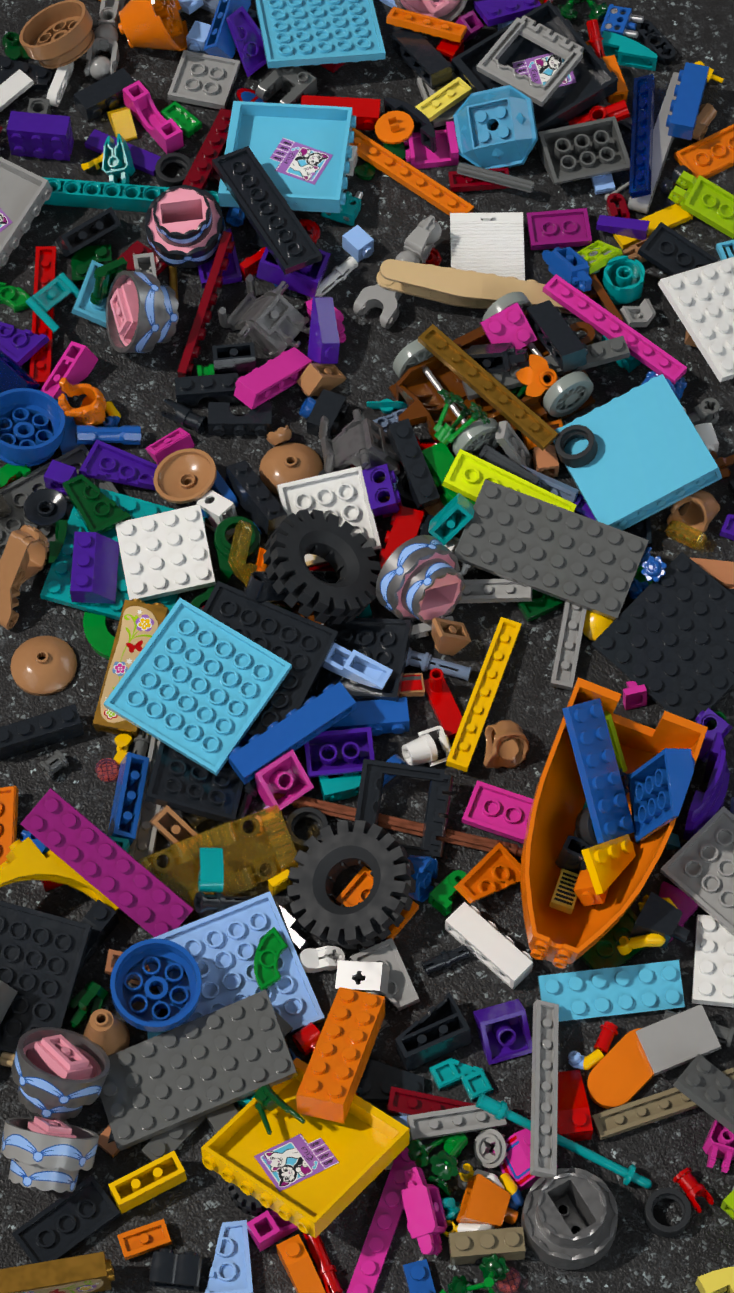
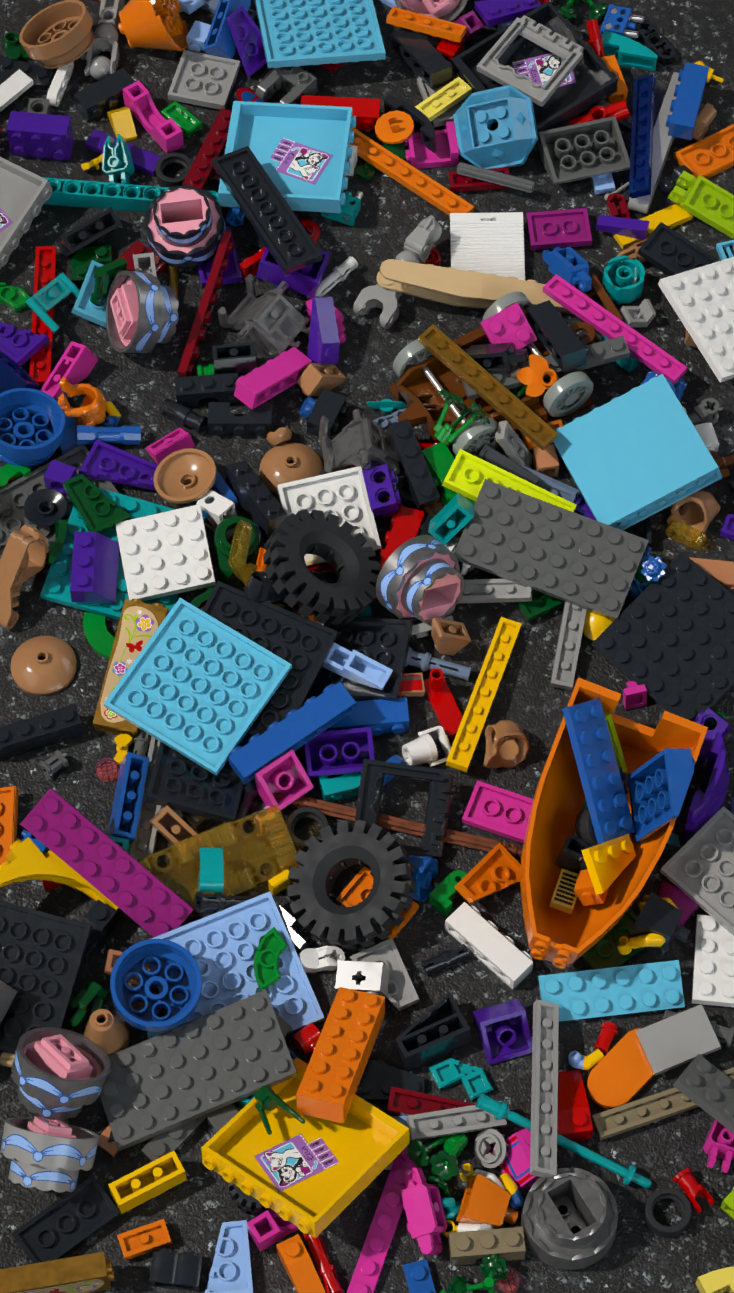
(358, 243): light blue brick -> none
(582, 458): black tyre -> none
(598, 255): lime piece -> none

